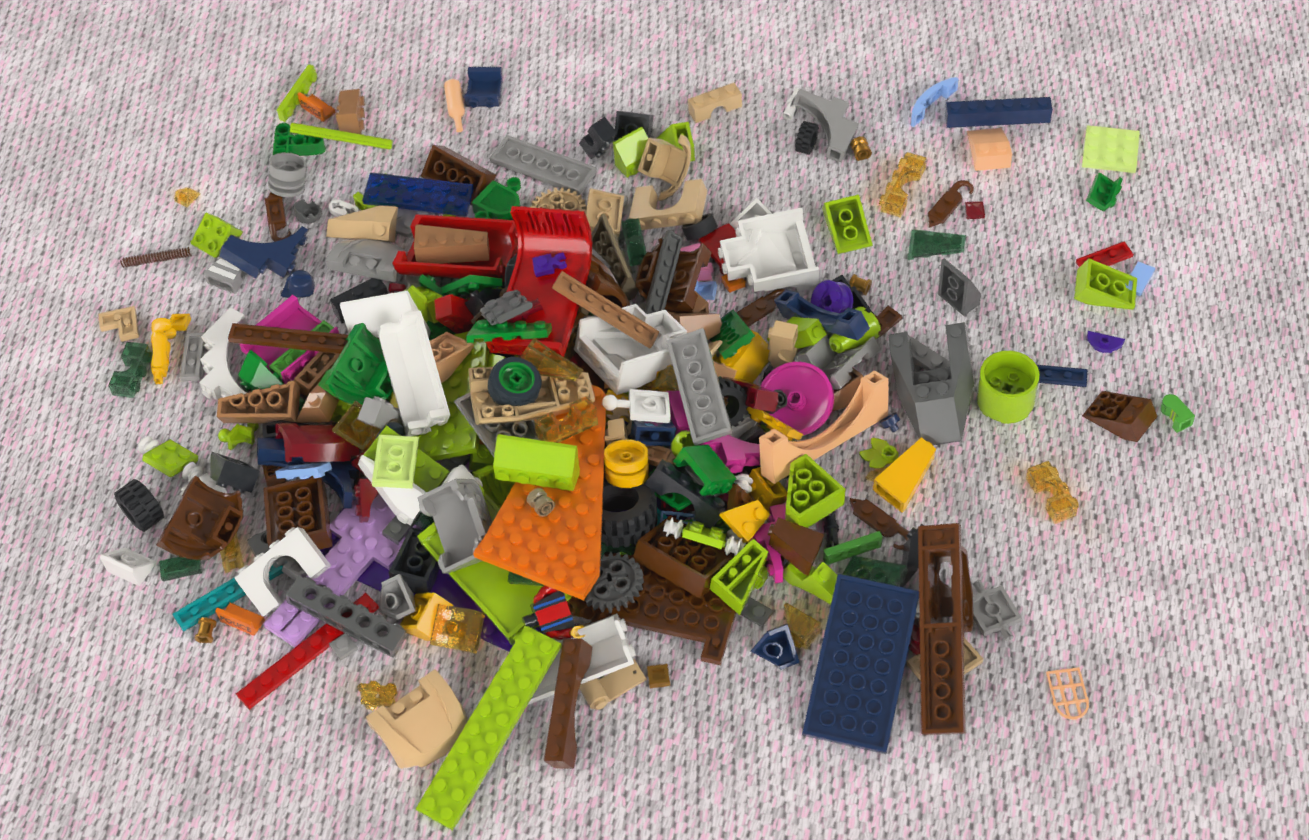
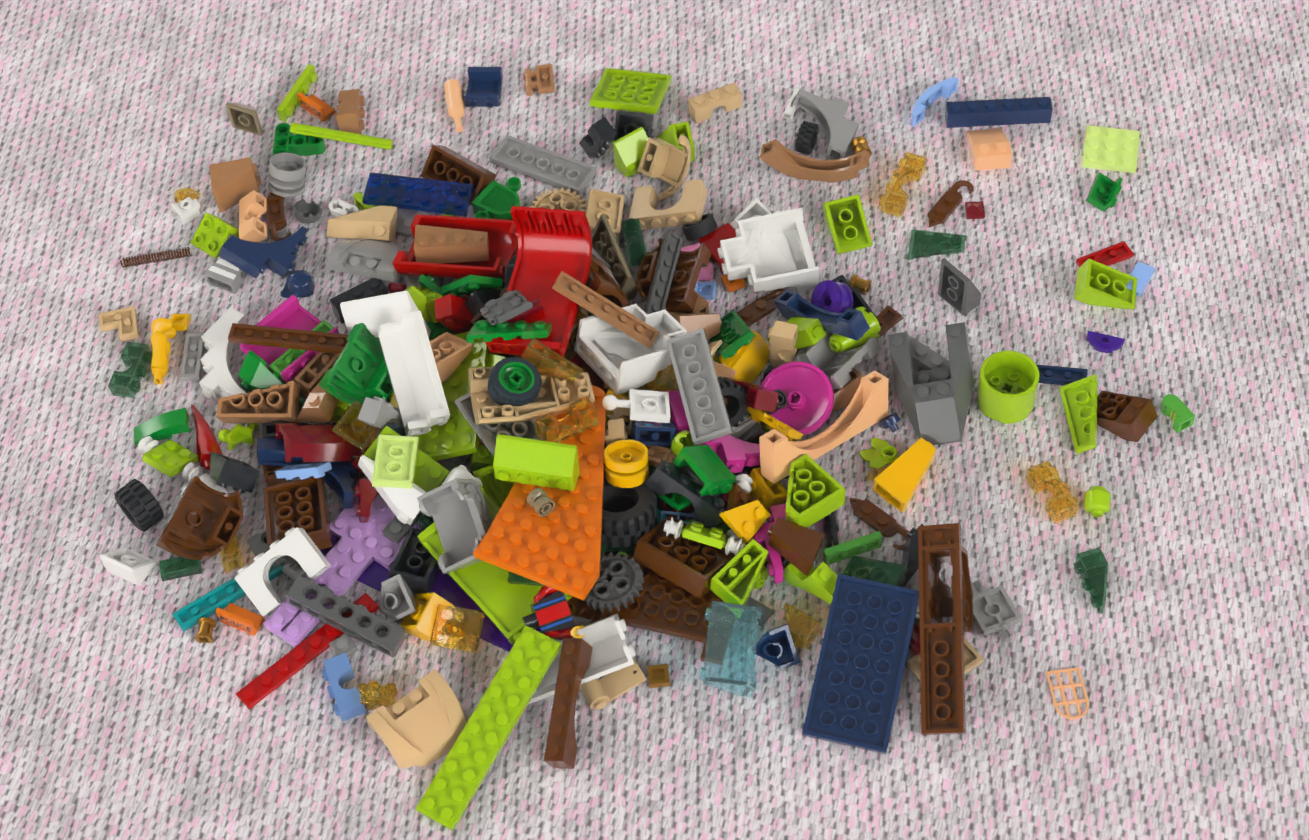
(163, 426): none -> green slope
(186, 210): none -> white brick
(205, 439): none -> red piece
(233, 181): none -> medium nougat slope
(244, 118): none -> dark tan slope
(250, 210): none -> light nougat arch
(338, 672): none -> medium blue arch
(544, 78): none -> medium nougat plate
(545, 264): dark purple plate -> none
(631, 90): none -> lime plate
(731, 648): none -> clear light blue windscreen
(812, 169): none -> medium nougat arch
(1081, 411): none -> lime wing
(1094, 571): none -> clear green slope
(1097, 501): none -> lime head

